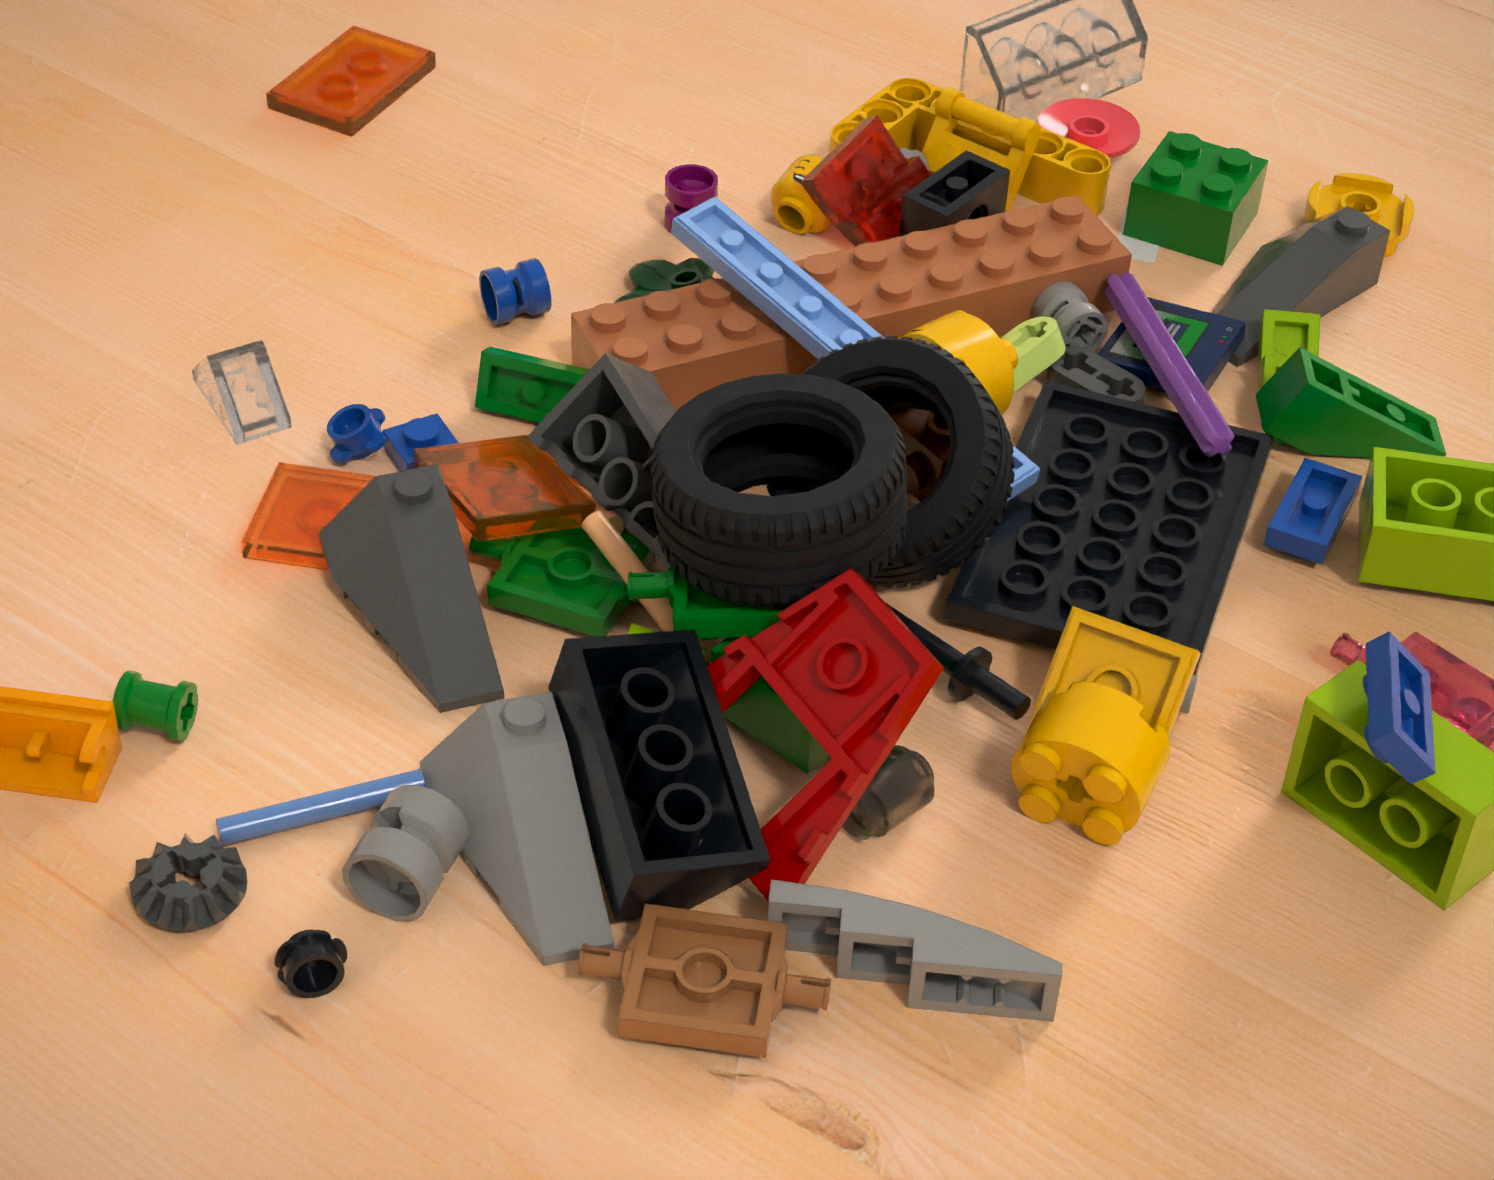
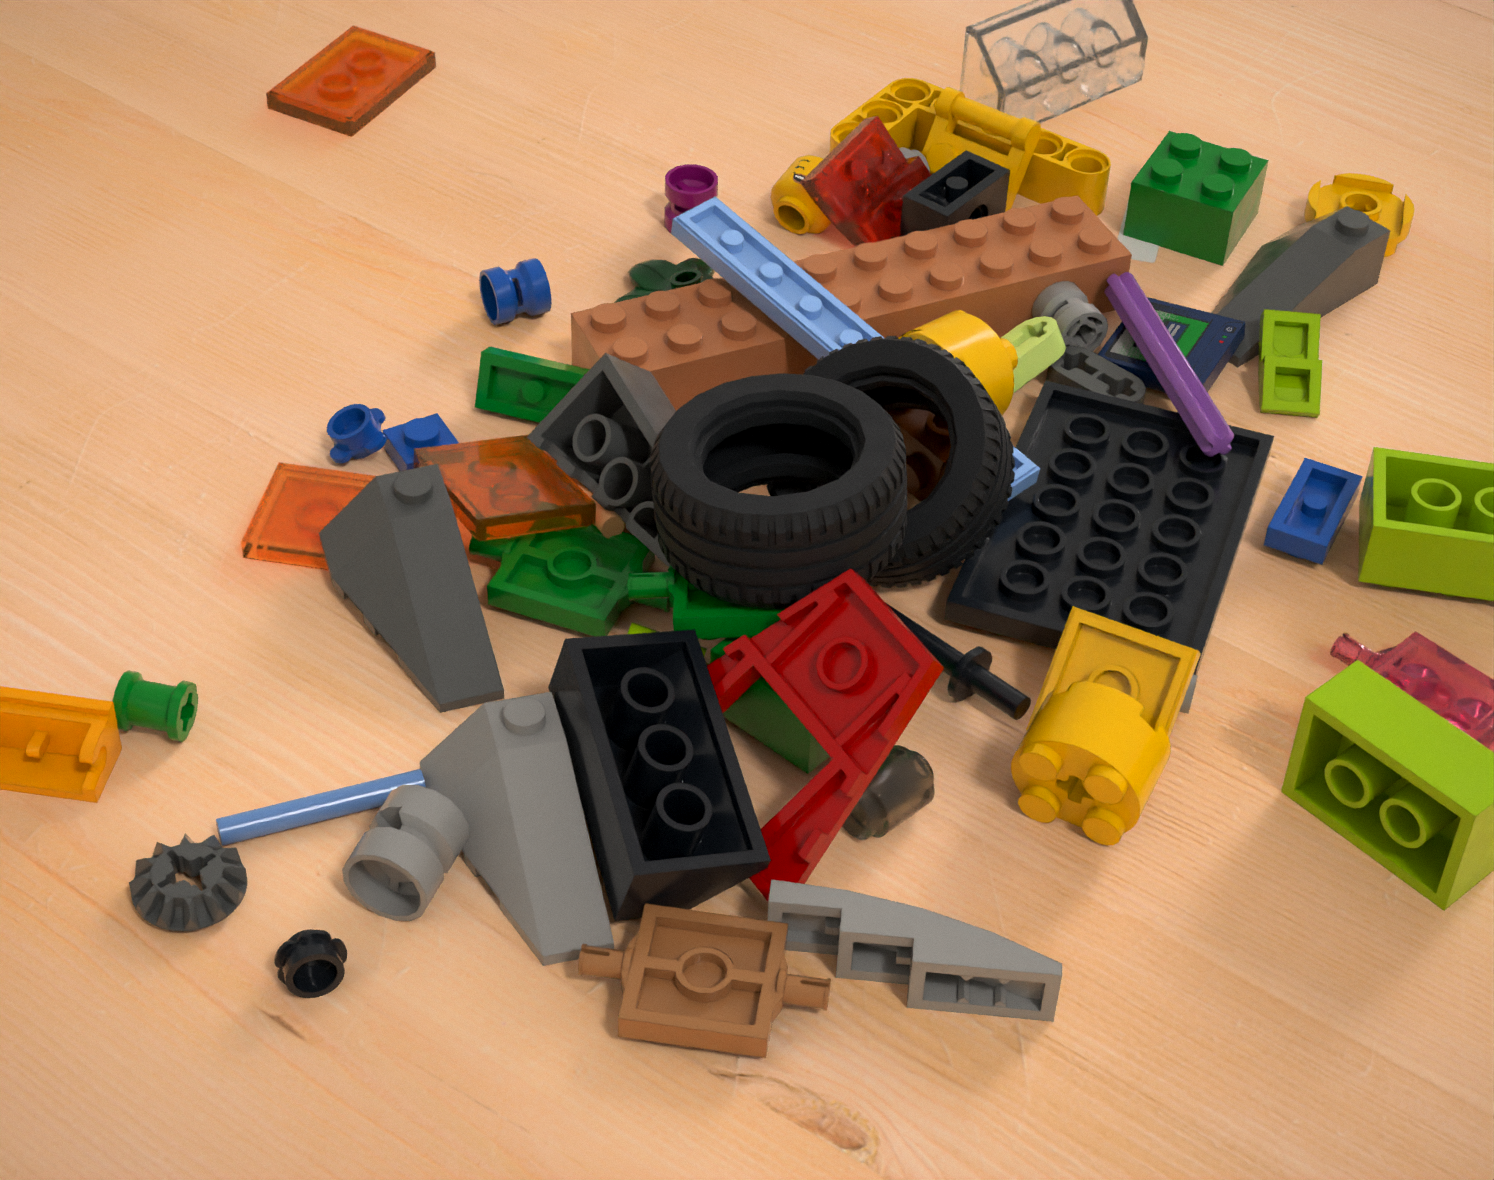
(243, 391): clear slope -> none
(624, 561): light nougat bar -> none
(1093, 124): coral dish -> none
(1340, 414): green slope -> none
(1399, 709): blue plate -> none

